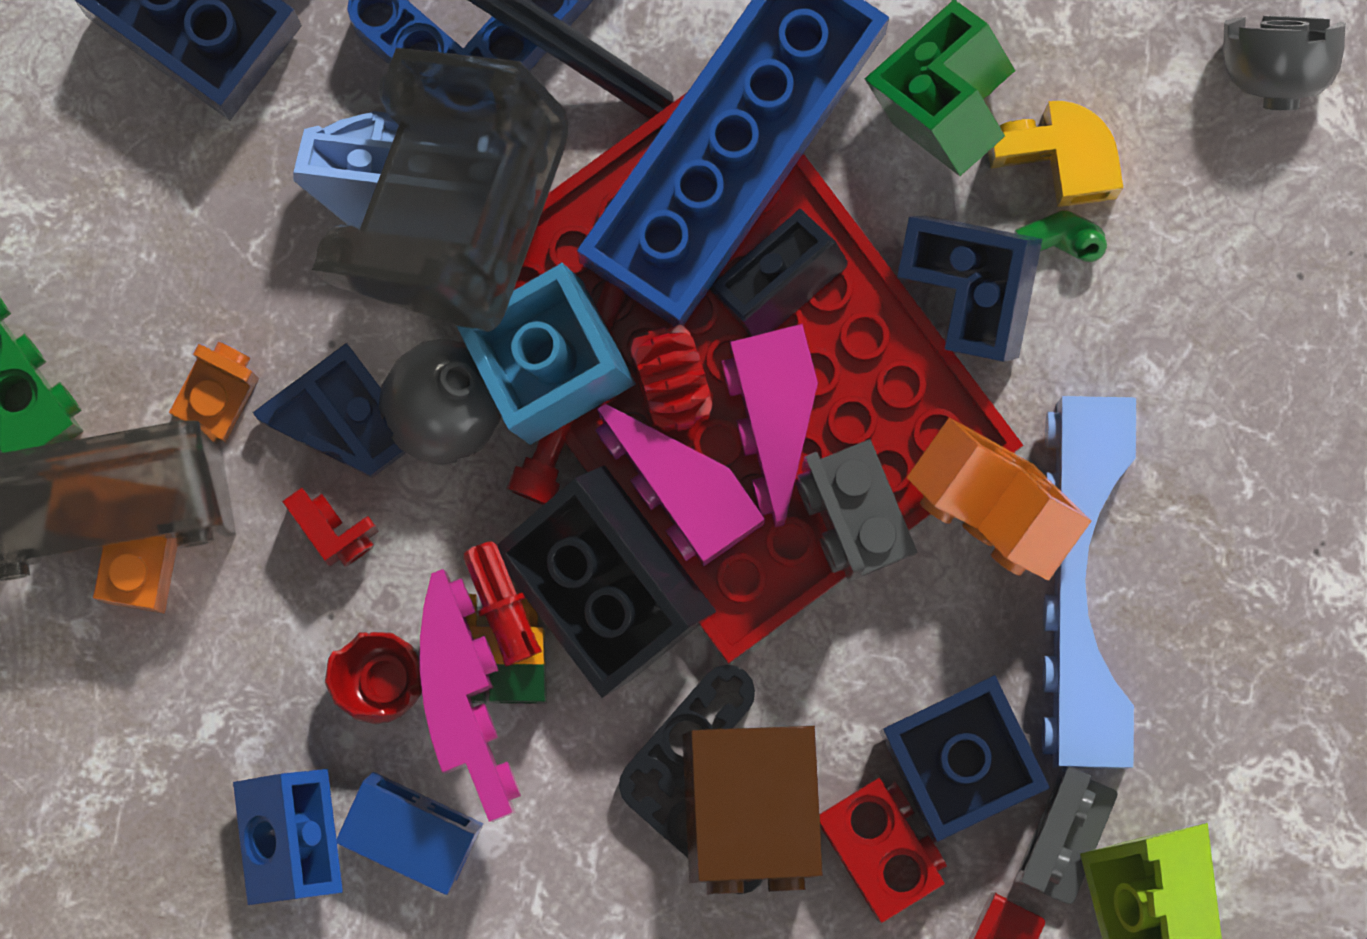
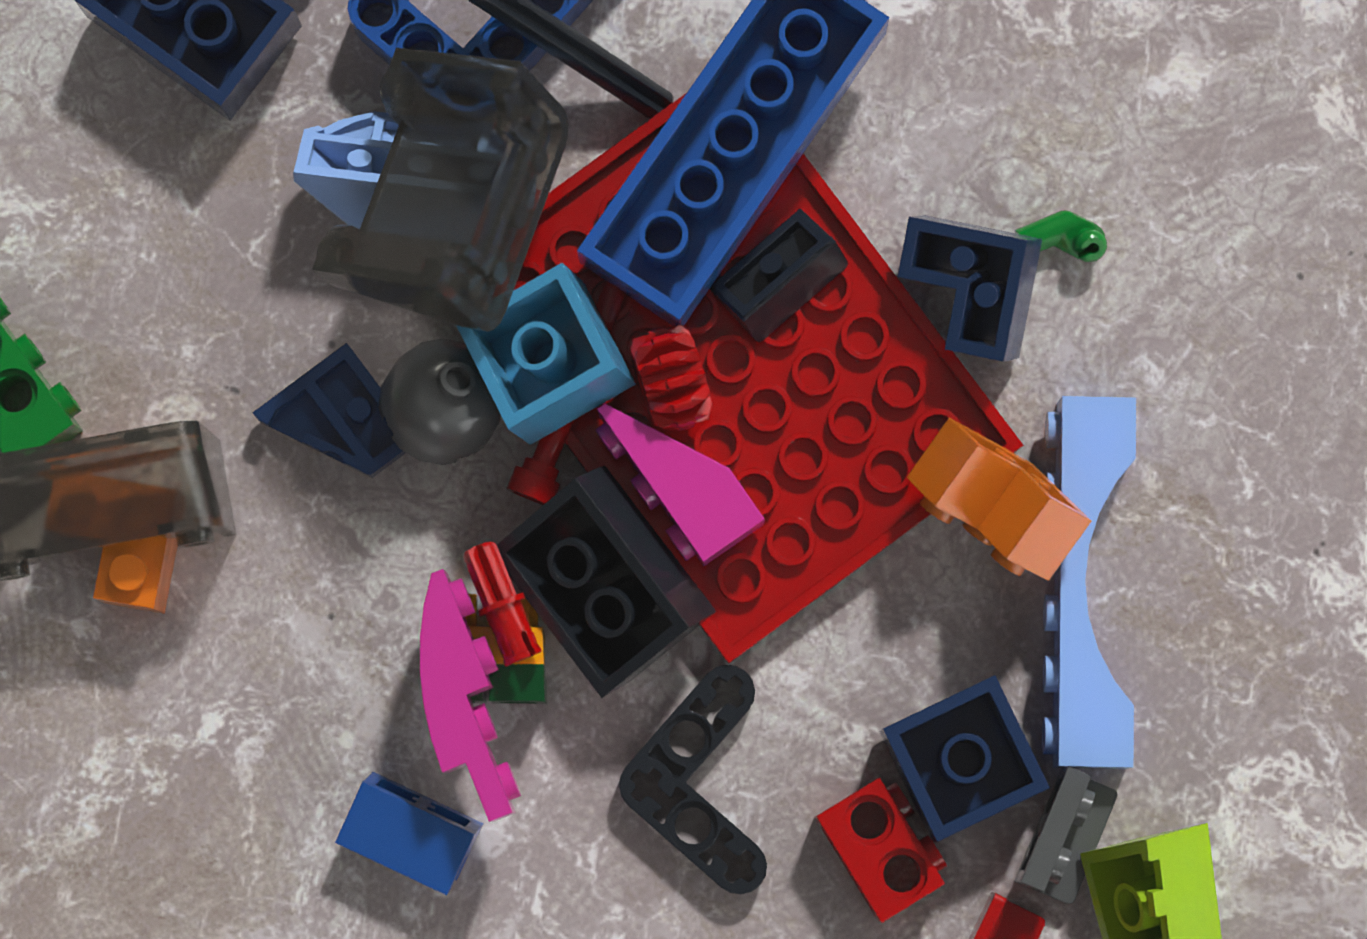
(216, 389): orange bracket -> none
(287, 836): blue brick -> none
(318, 523): red bracket -> none
(374, 677): red hair -> none
(752, 807): reddish brown brick -> none
(778, 395): dark pink slope -> none
(857, 510): dark grey bracket -> none
(939, 84): green brick -> none
(1075, 143): yellow brick -> none
(1283, 57): dark grey cylinder -> none

